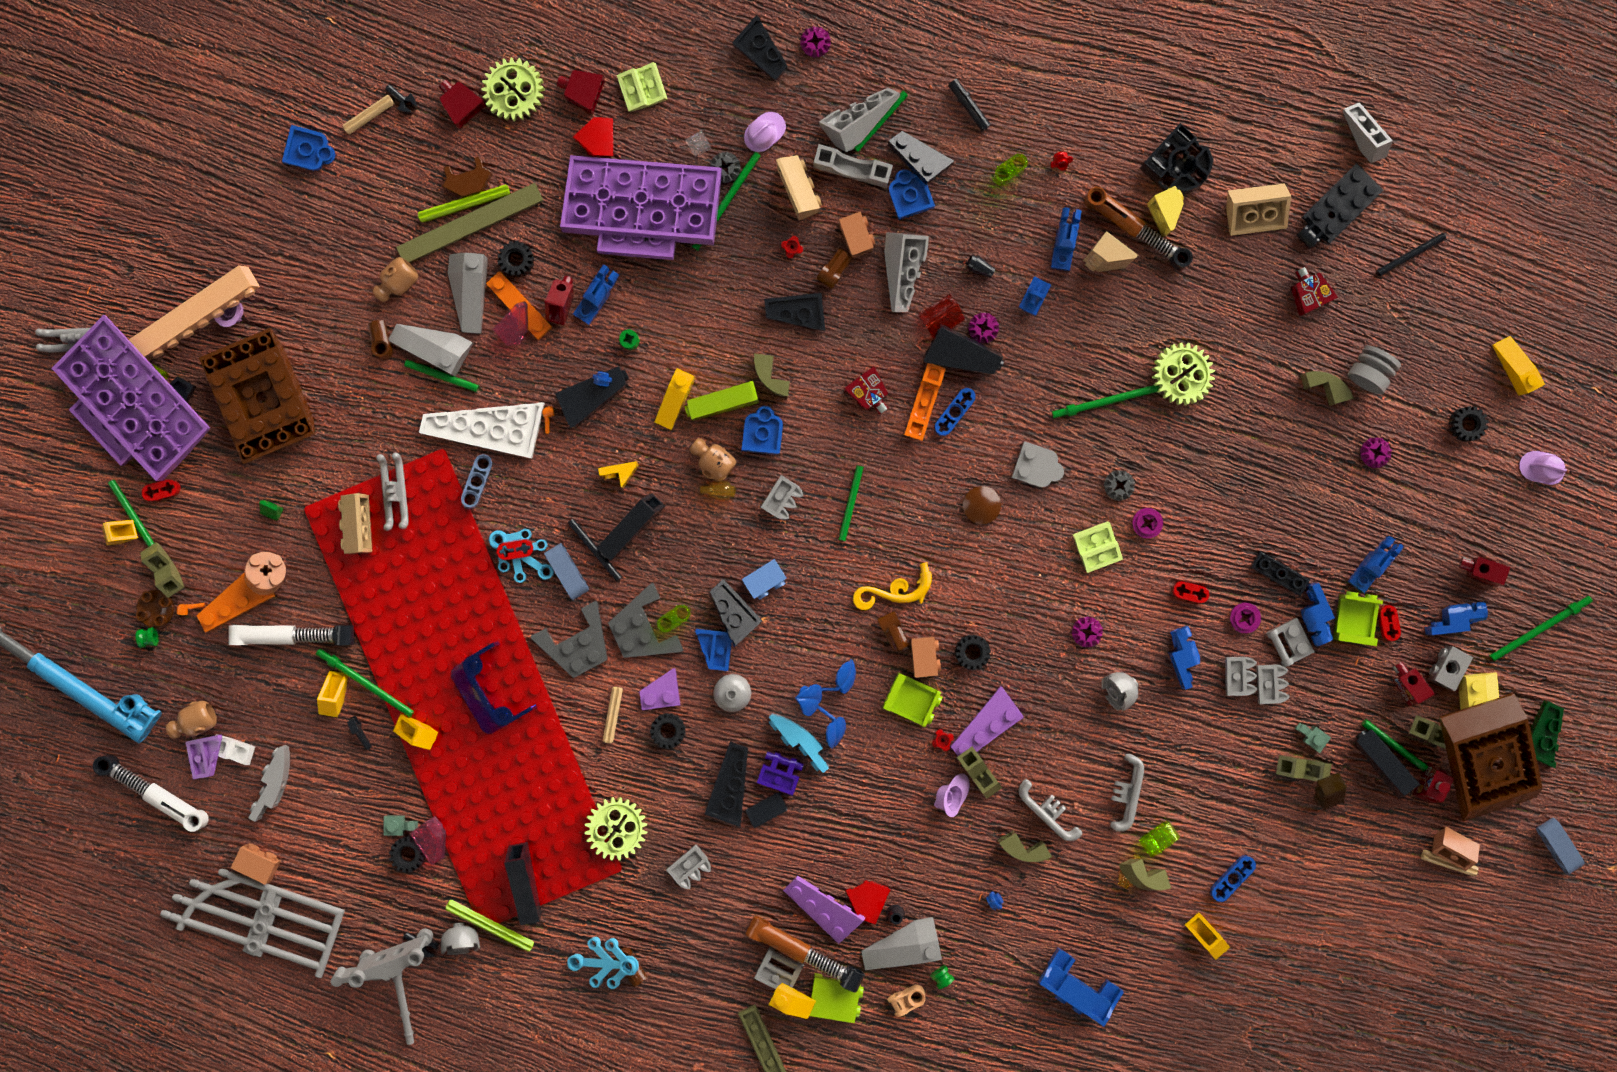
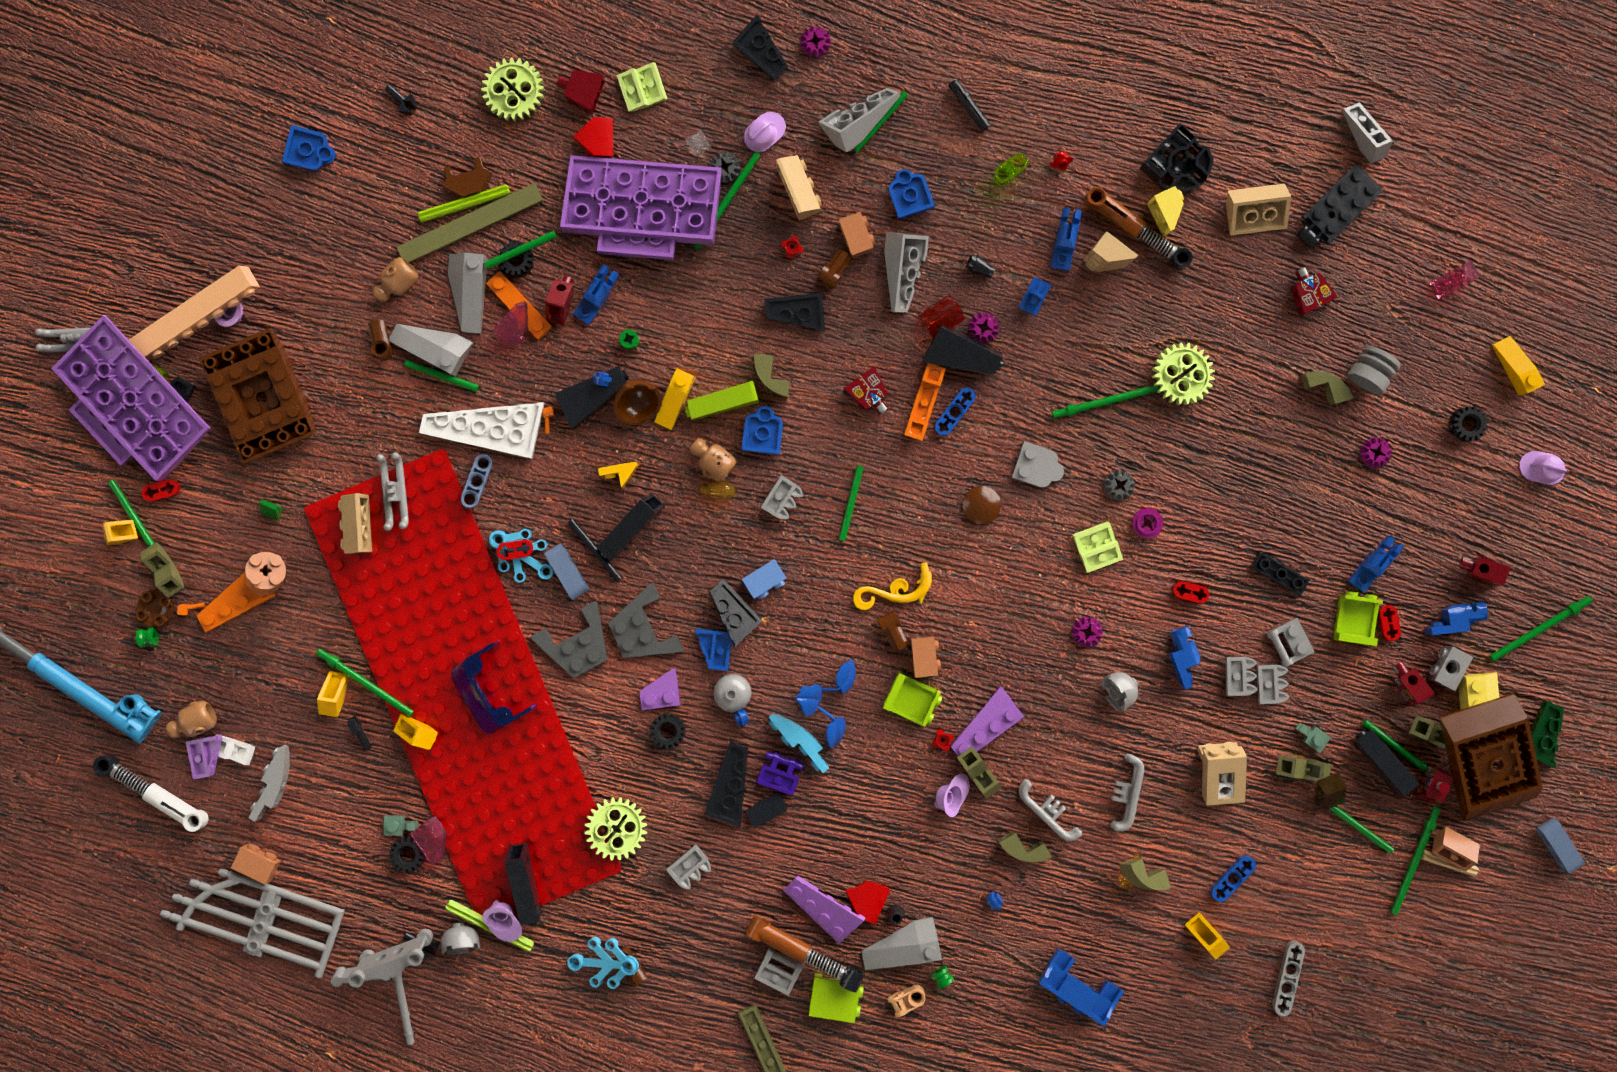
(289, 635): piece -> none
(368, 114): tan axle -> none
(460, 102): dark red torso -> none
(502, 921): none -> lavender piece
(519, 250): none -> green bar
(612, 714): tan axle -> none
(636, 402): none -> reddish brown cylinder
(675, 619): clear neon green beam -> none
(741, 718): none -> blue plate
(792, 1001): yellow slope -> none
(867, 171): light grey arch -> none
(919, 157): wing -> none
(984, 652): black tyre -> none
(1159, 838): clear neon green beam -> none
(1217, 763): none -> tan brick
(1254, 619): magenta gear -> none
(1292, 978): none -> light grey beam
(1317, 615): blue plate -> none
(1362, 829): none -> green bar
(1411, 254): black bar -> none
(1429, 825): none -> green bar
(1455, 279): none -> clear pink slope

